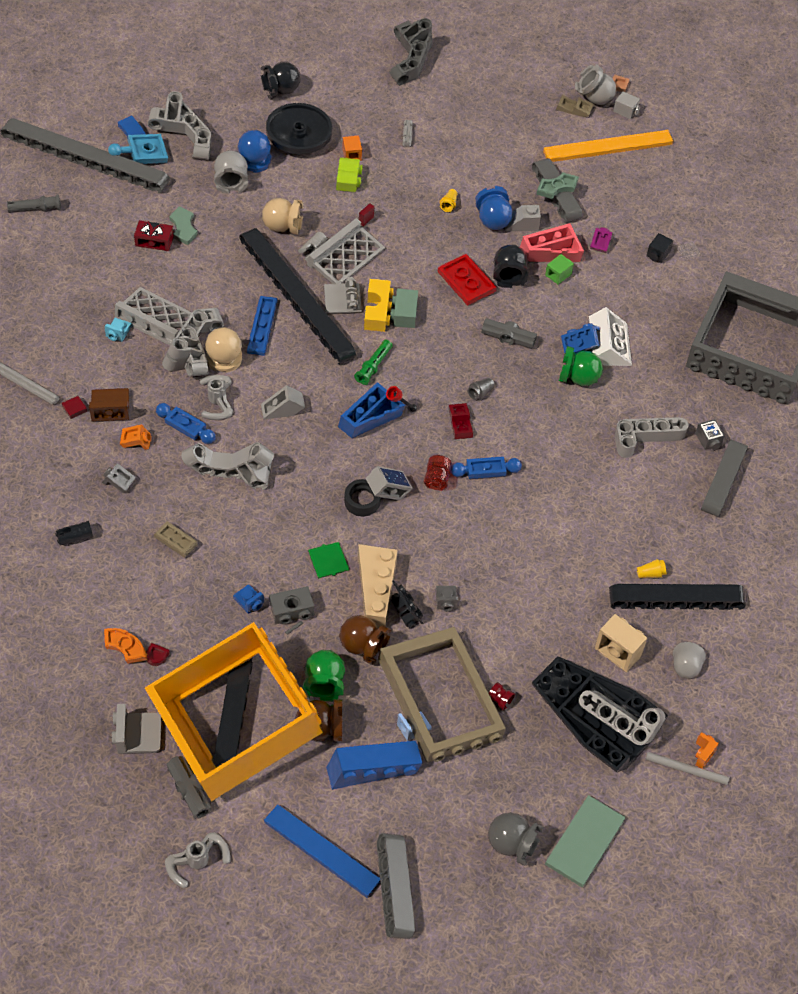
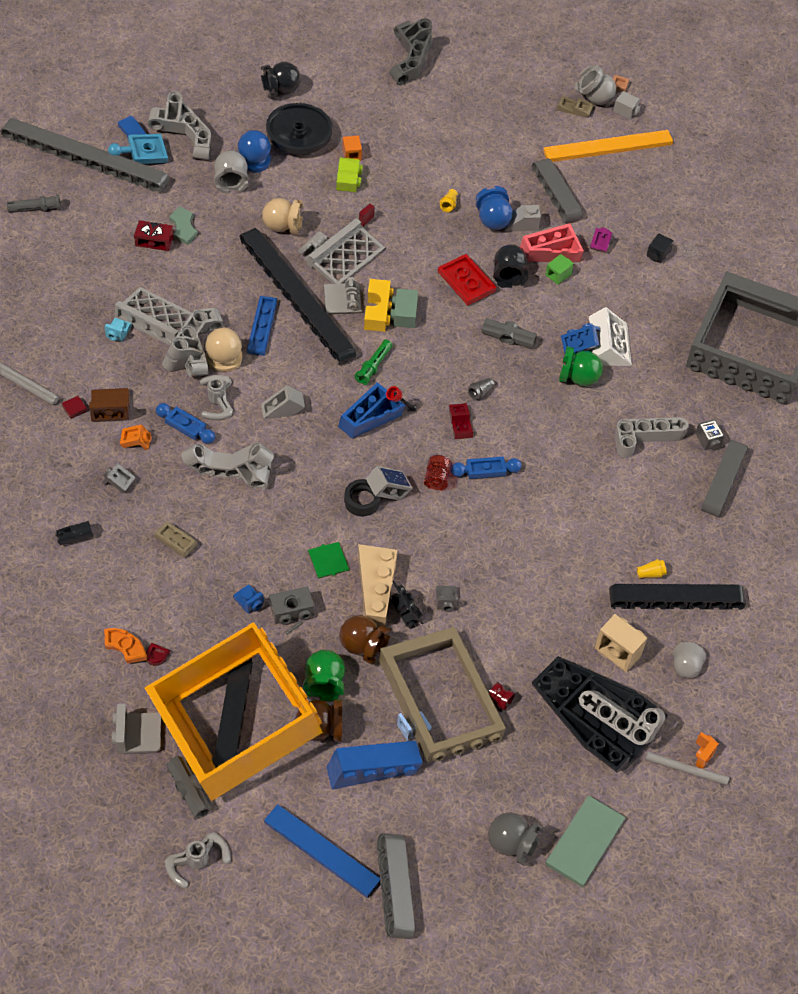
(407, 133): light grey axle -> none
(551, 187): sand green tile -> none

